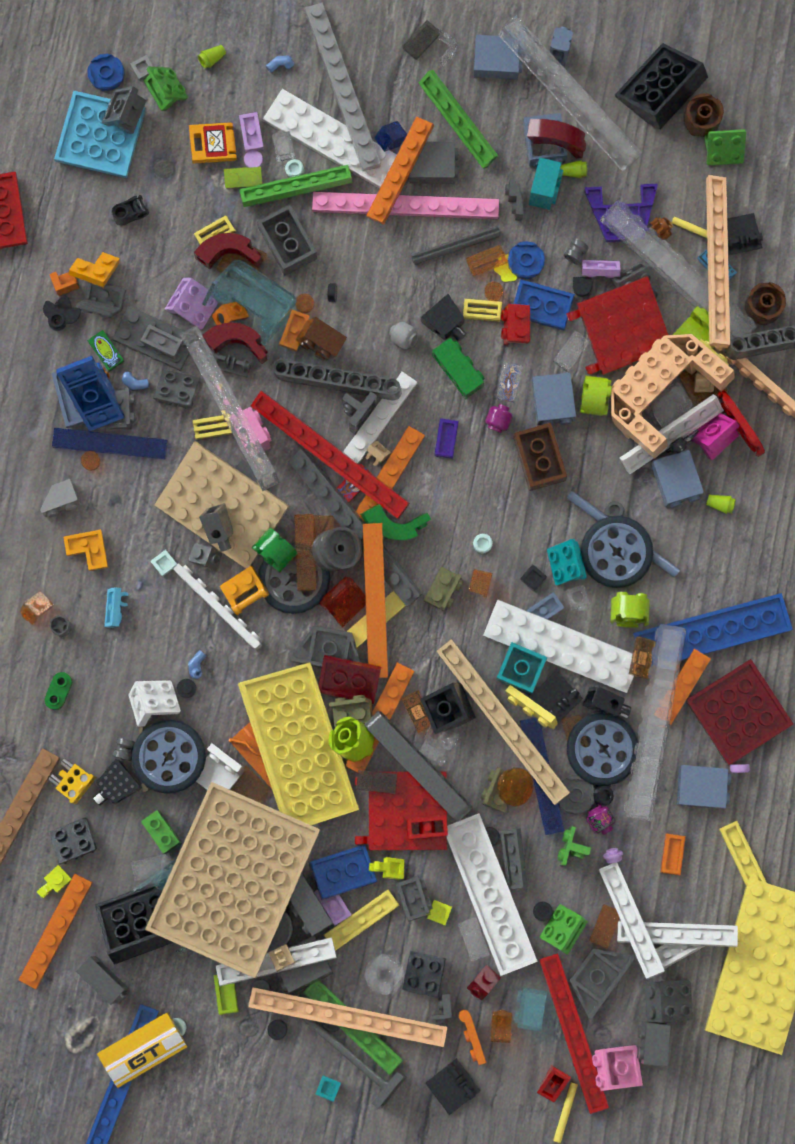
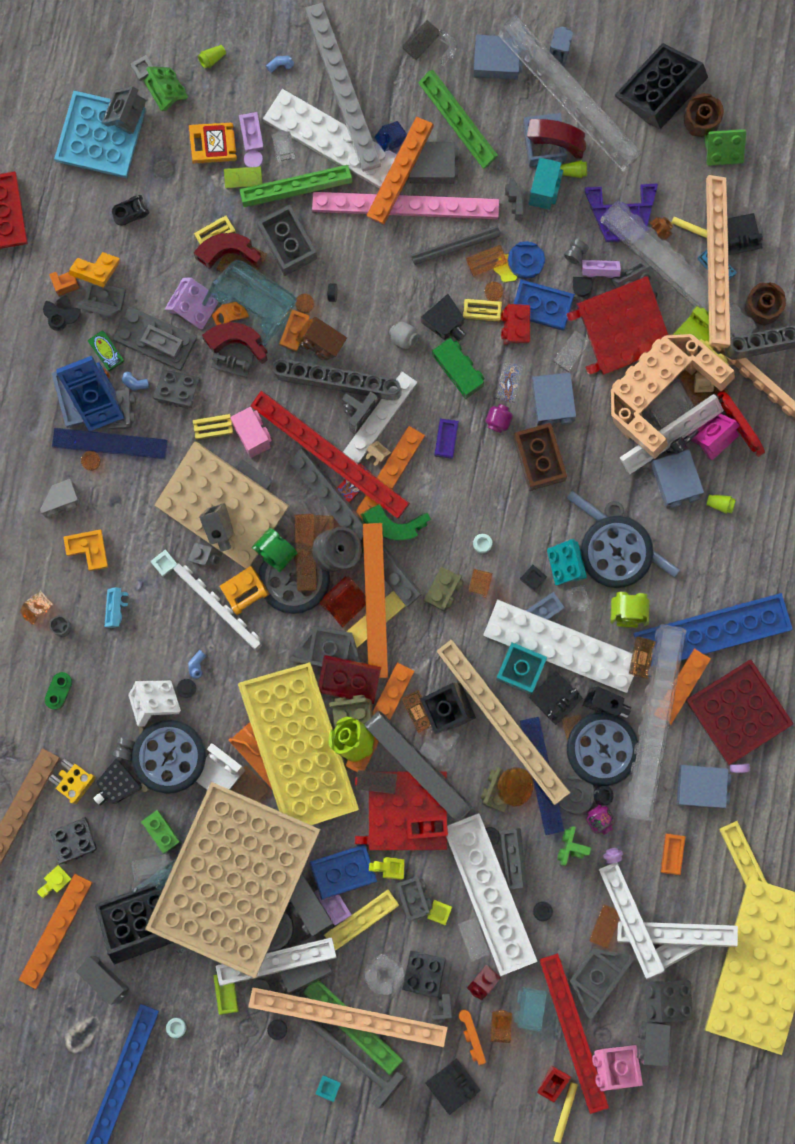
(106, 72): blue tile -> none
(142, 1050): yellow slope -> none
(230, 408): clear brick -> none
(281, 957): tan tile -> none
(294, 168): light aqua tile -> none
(531, 708): light yellow plate -> none
(563, 929): bright green bracket -> none
(594, 395): lime brick -> none

